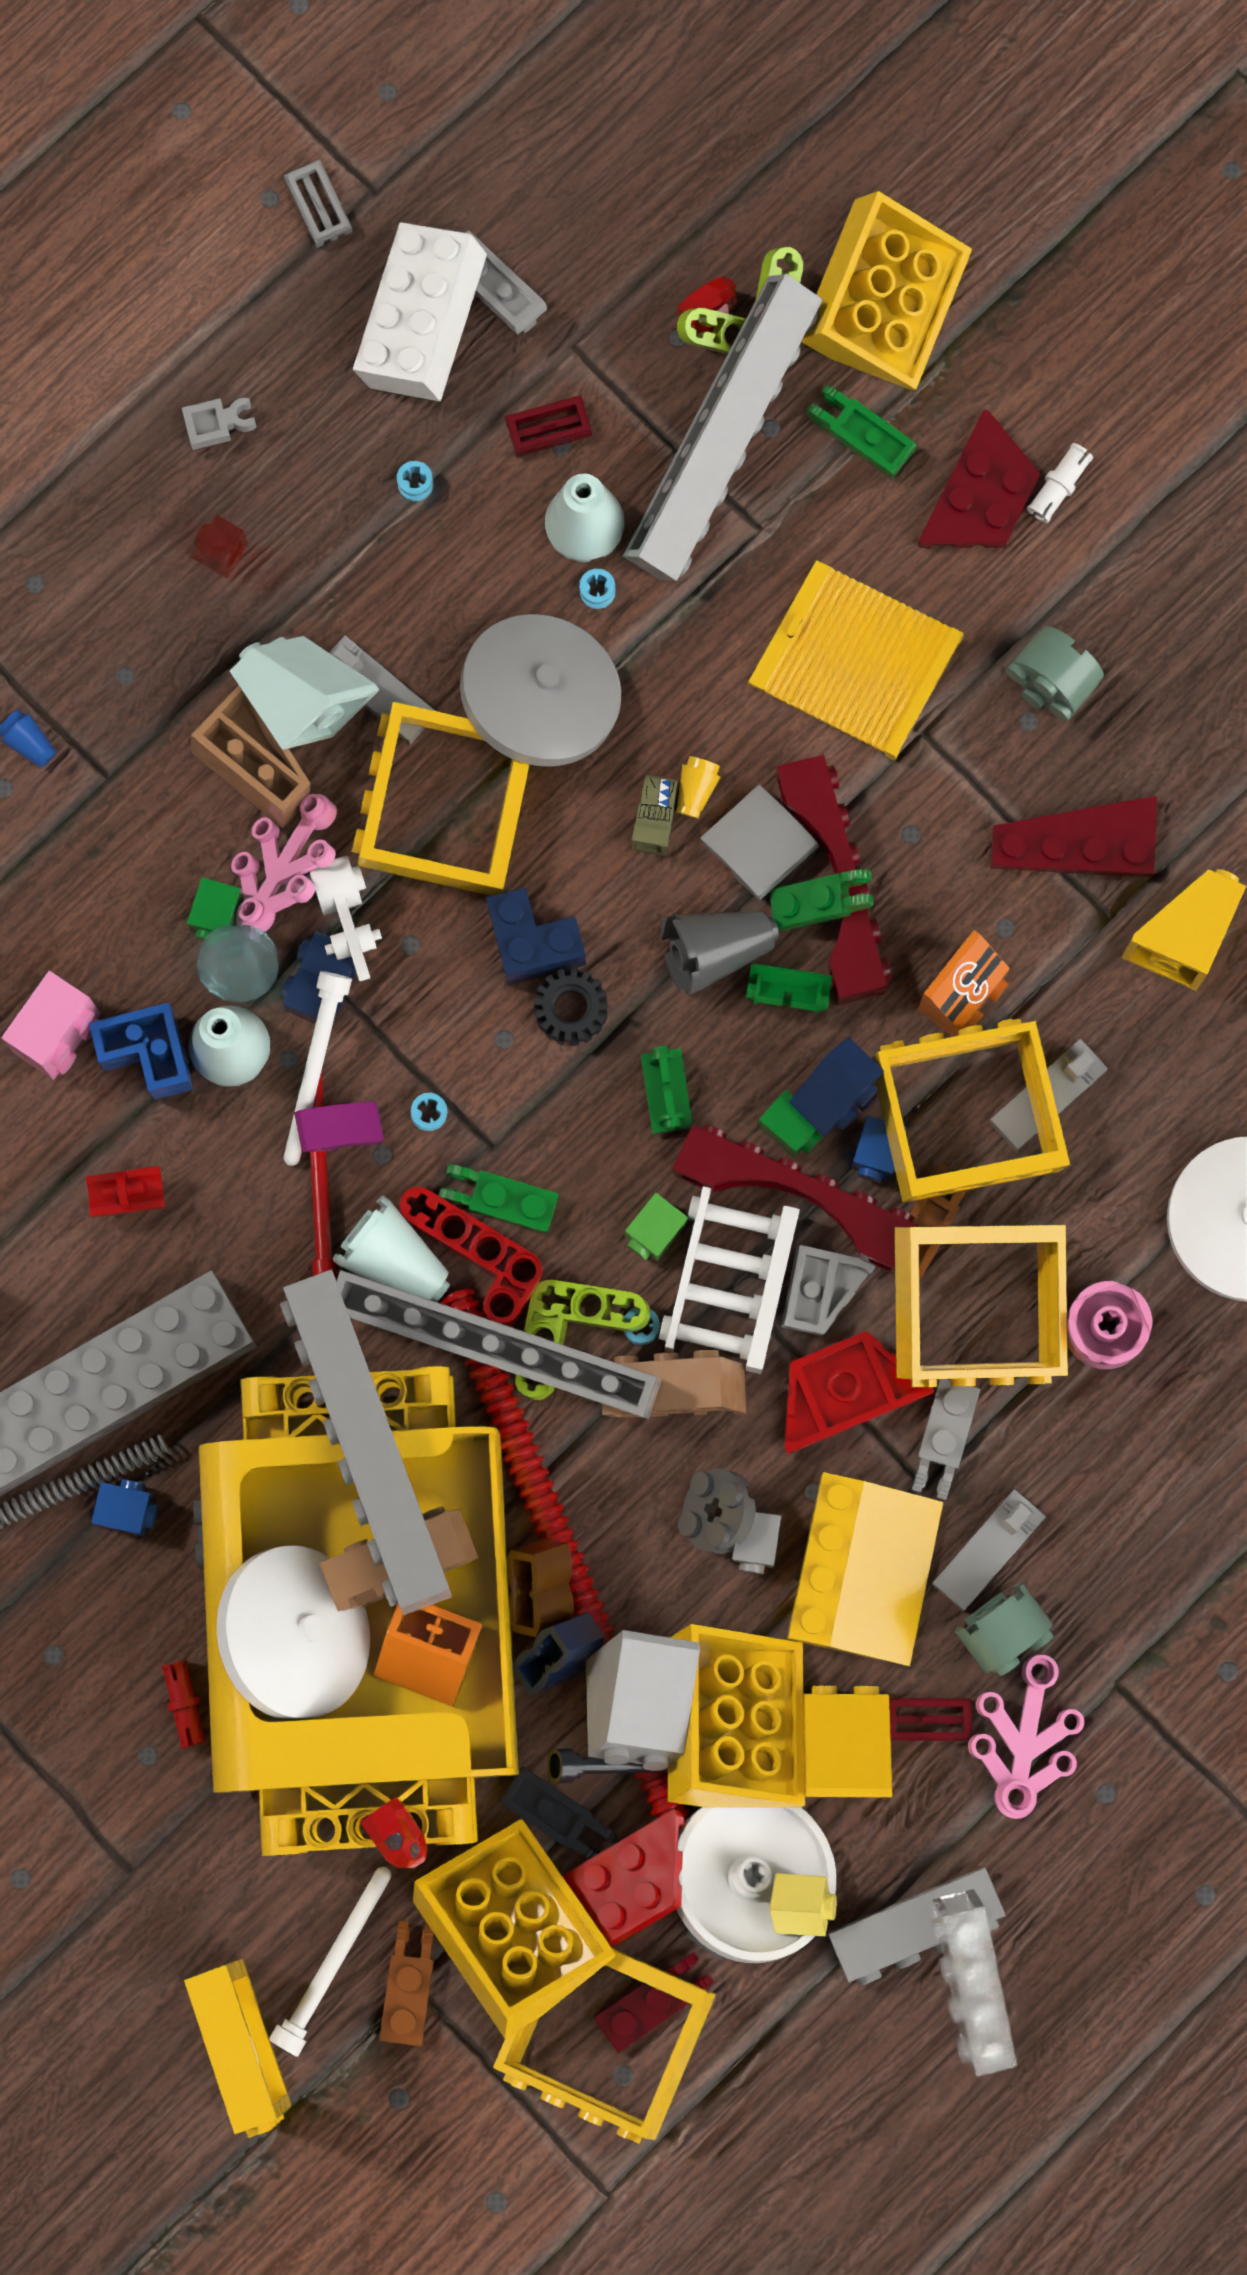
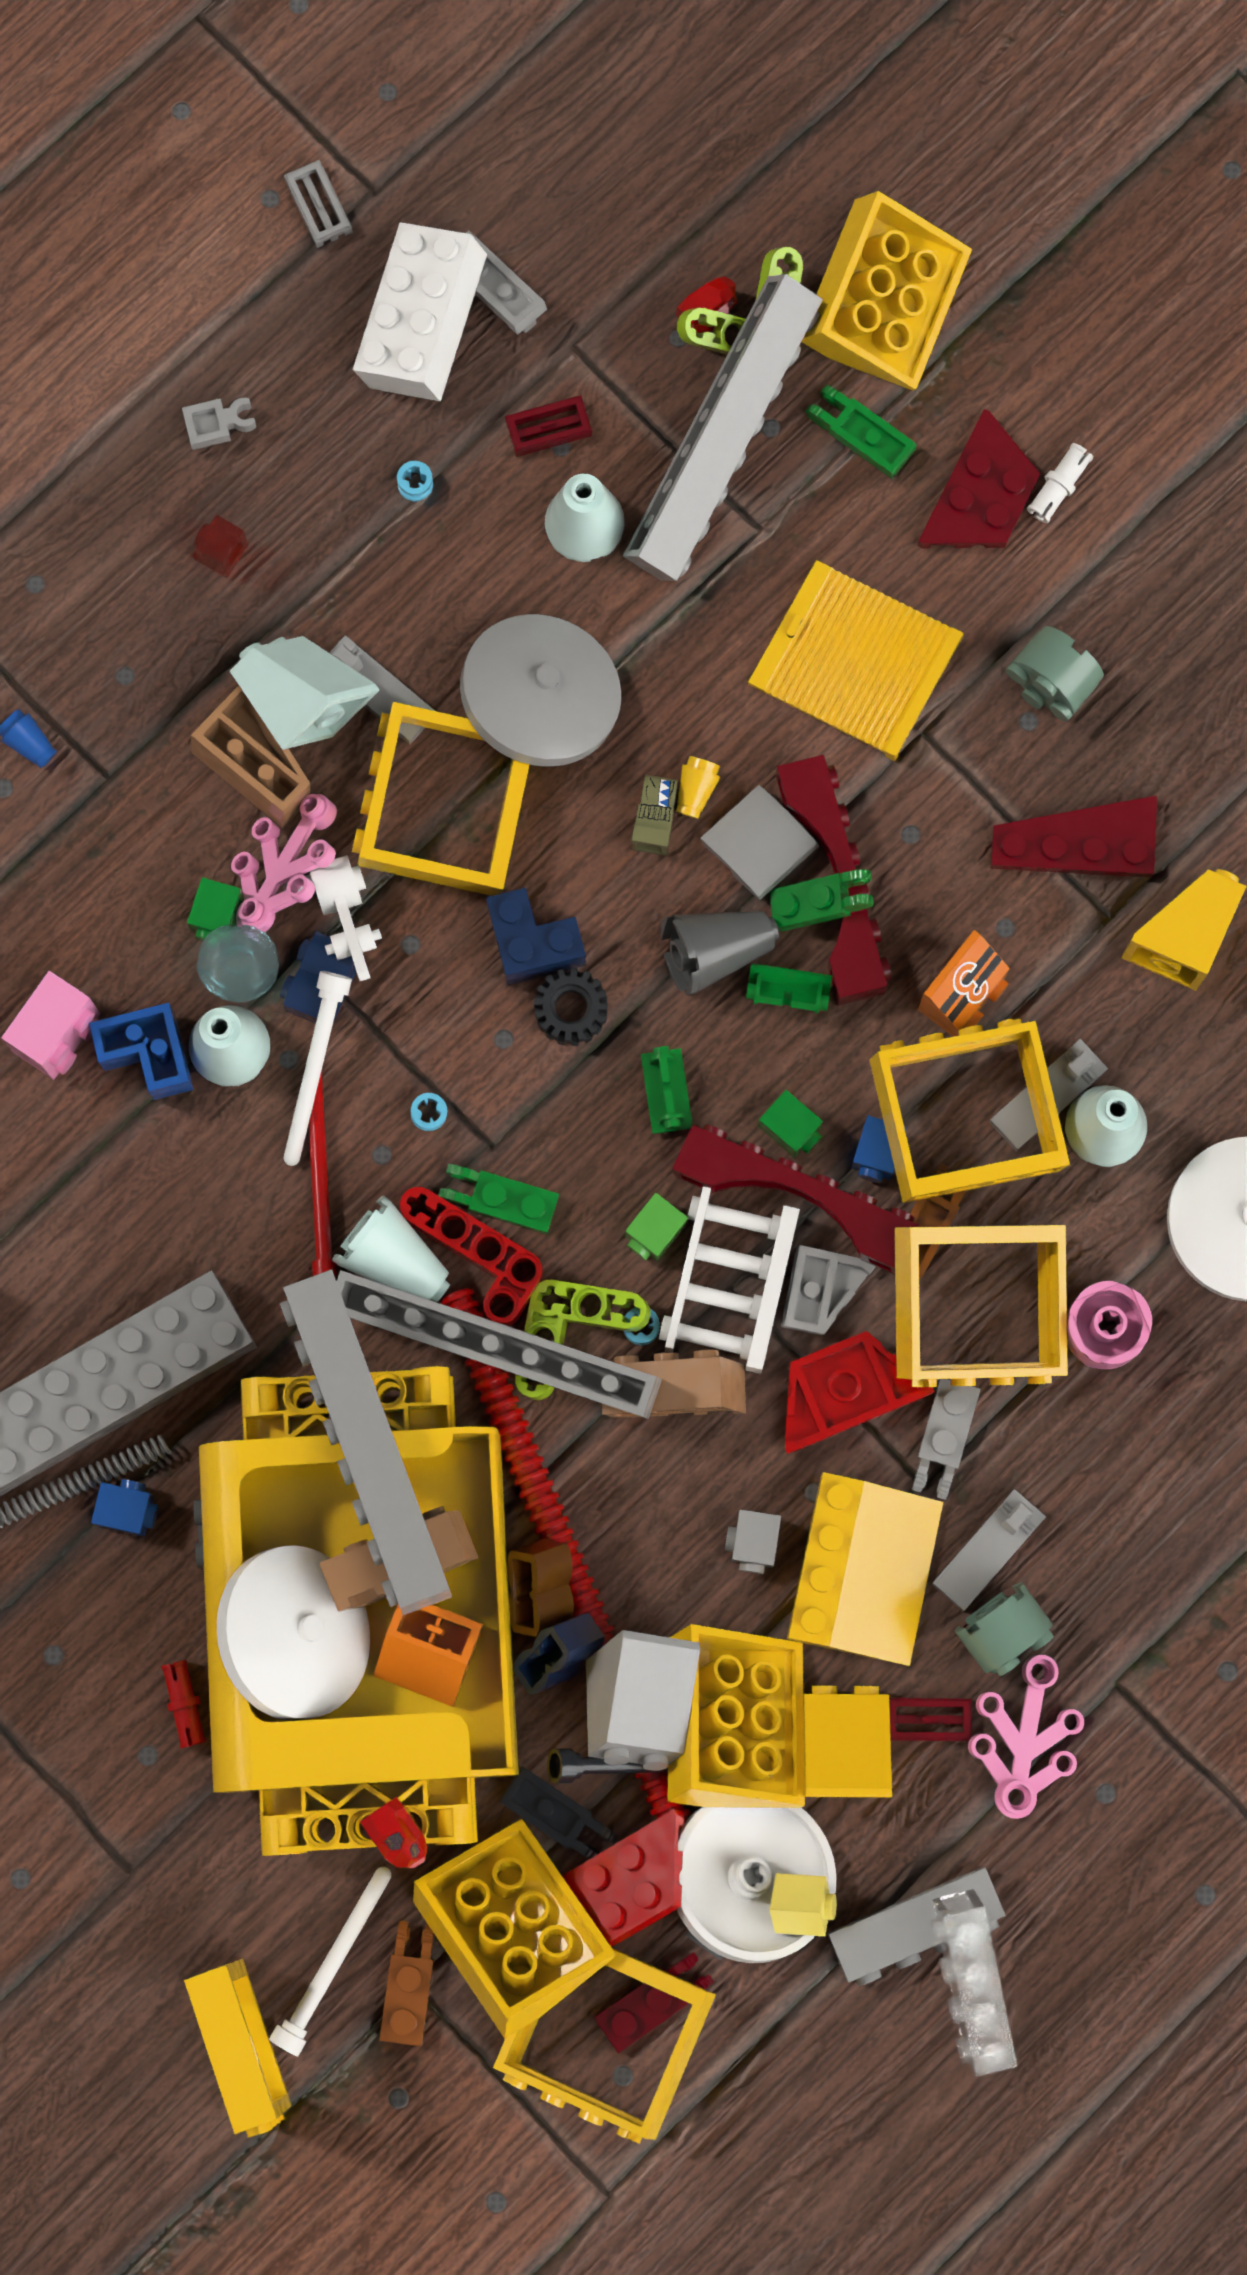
(125, 1192): red hips -> none
(338, 1126): magenta slope -> none
(599, 601): medium azure bush -> none
(698, 1517): dark grey plate -> none
(838, 1088): dark blue brick -> none
(1106, 1126): none -> light aqua cone

